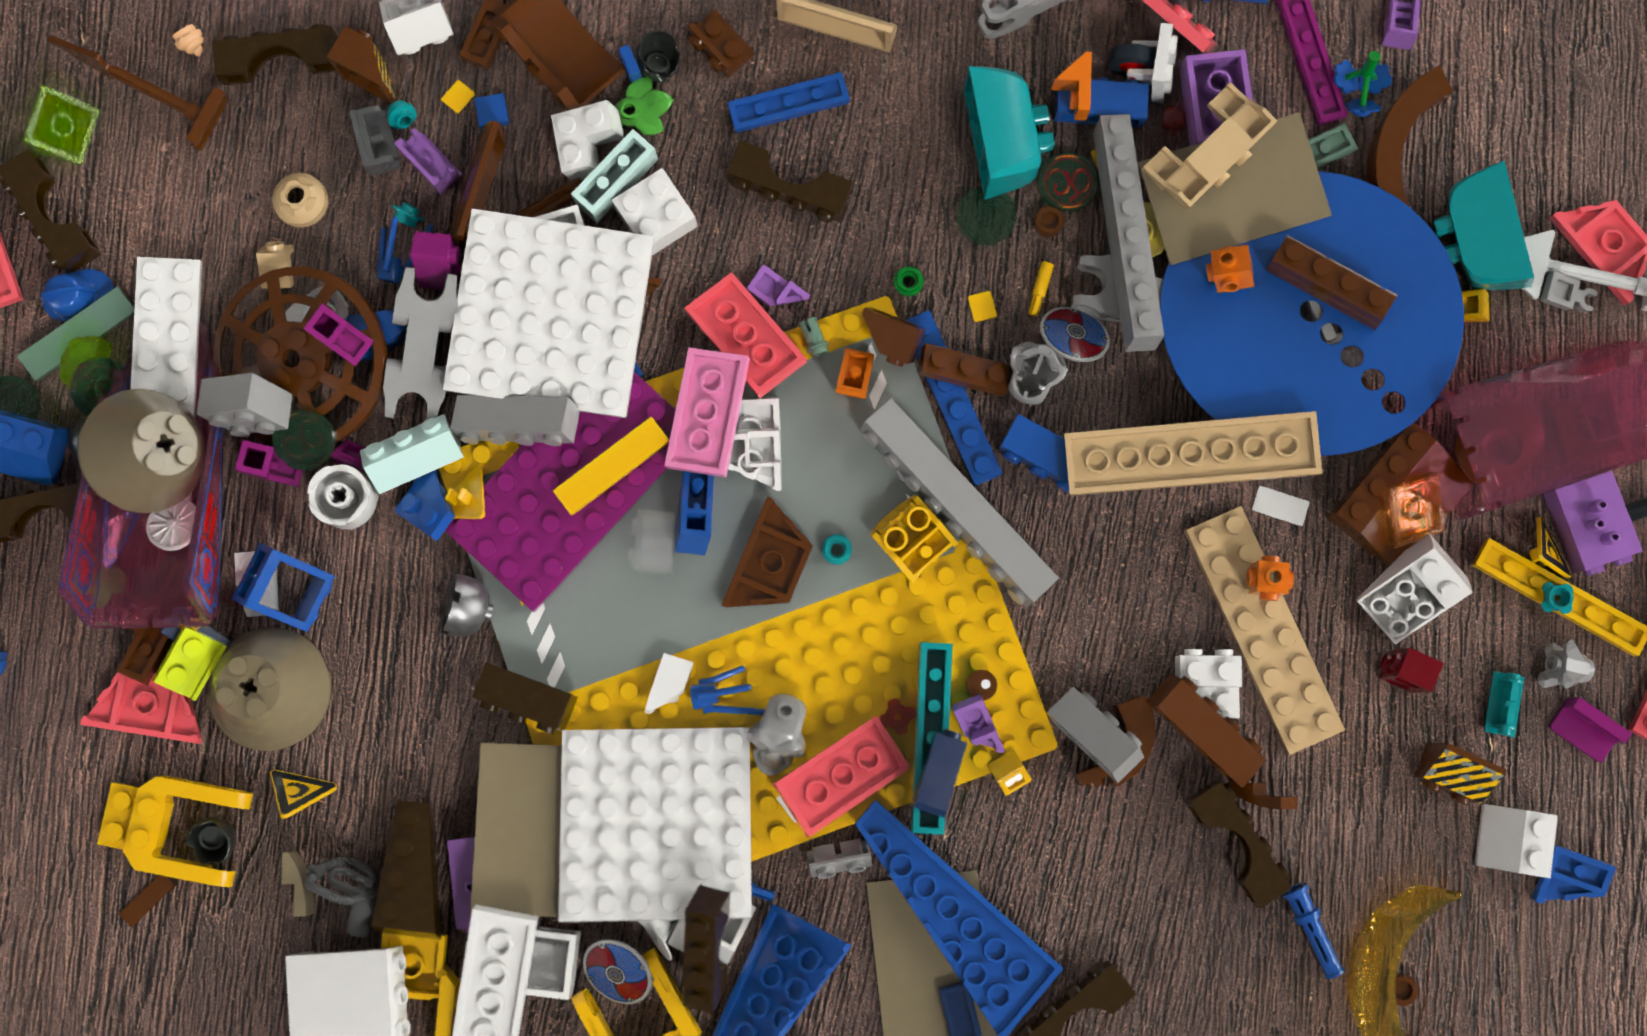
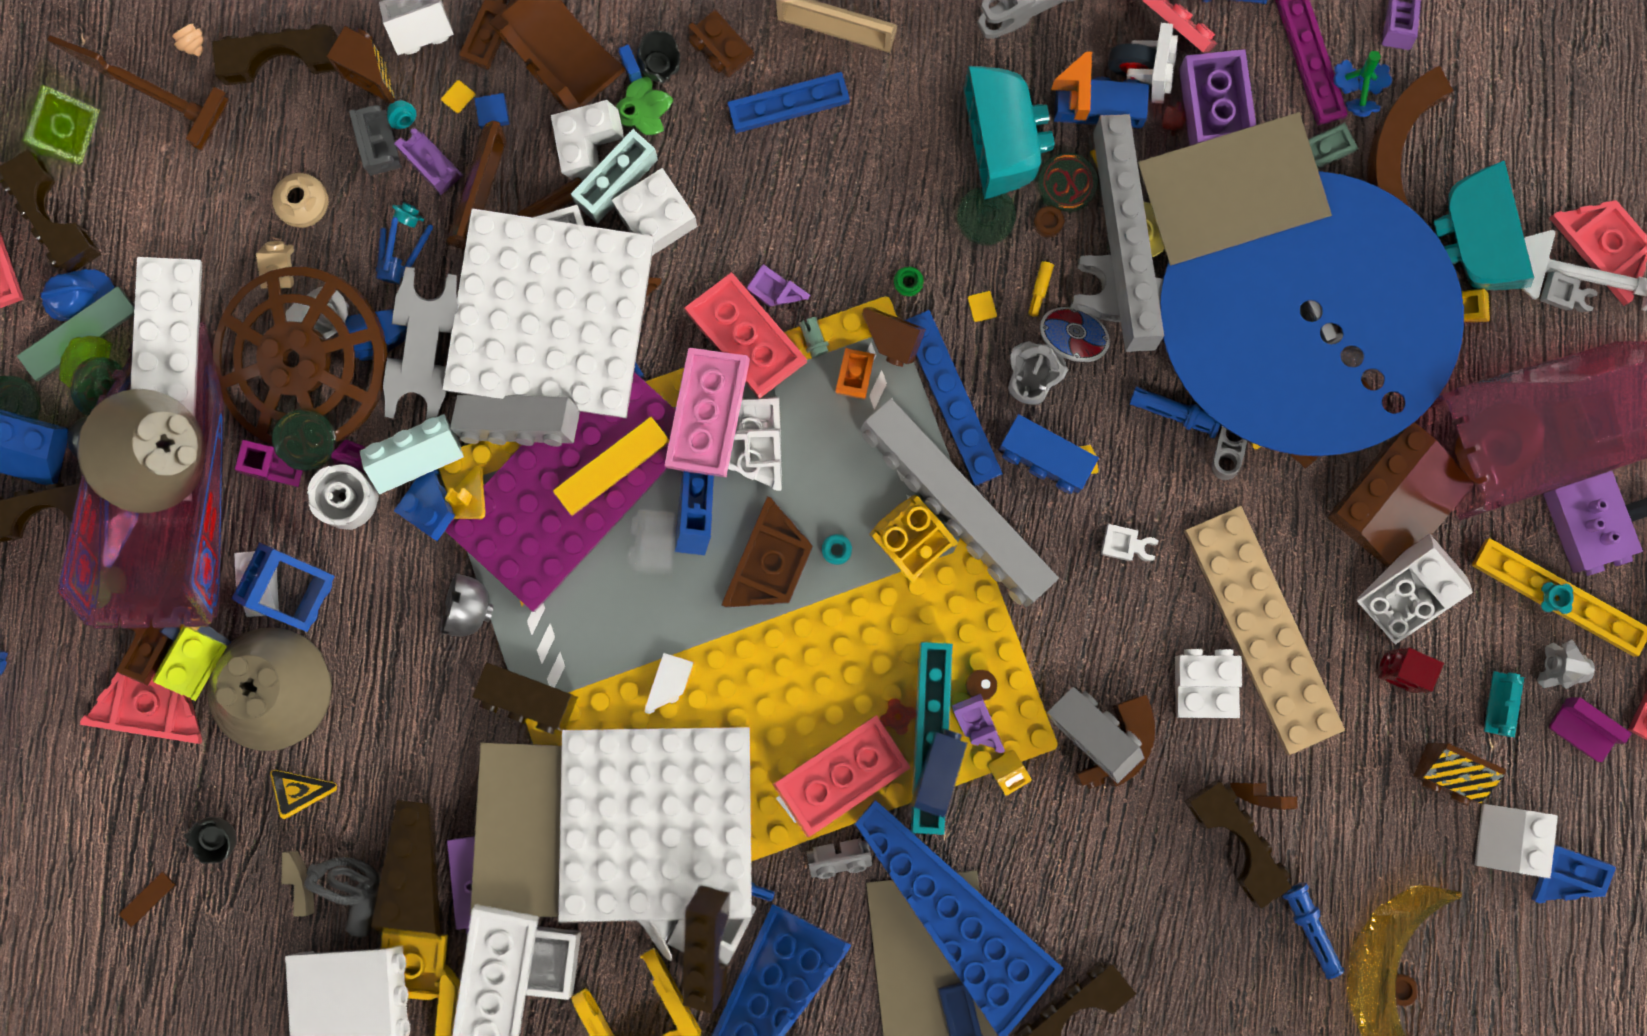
(140, 819): yellow plate -> none
(171, 527): white wheel -> none
(244, 404): light grey piece -> none
(338, 334): magenta brick -> none
(433, 258): magenta brick -> none
(617, 971): shield -> none
(706, 695): blue plant -> none
(778, 734): light grey head -> none
(823, 196): dark brown arch -> none
(964, 369): reddish brown plate -> none
(1123, 543): none -> white plate
(1190, 416): none -> blue pin
(1193, 453): tan plate -> none
(1206, 730): reddish brown brick -> none
(1228, 145): tan bracket -> none
(1231, 268): orange brick -> none
(1259, 582): orange brick -> none
(1280, 505): white sticker -> none
(1331, 282): reddish brown brick -> none
(1413, 509): clear orange tile -> none
(1547, 551): piece -> none

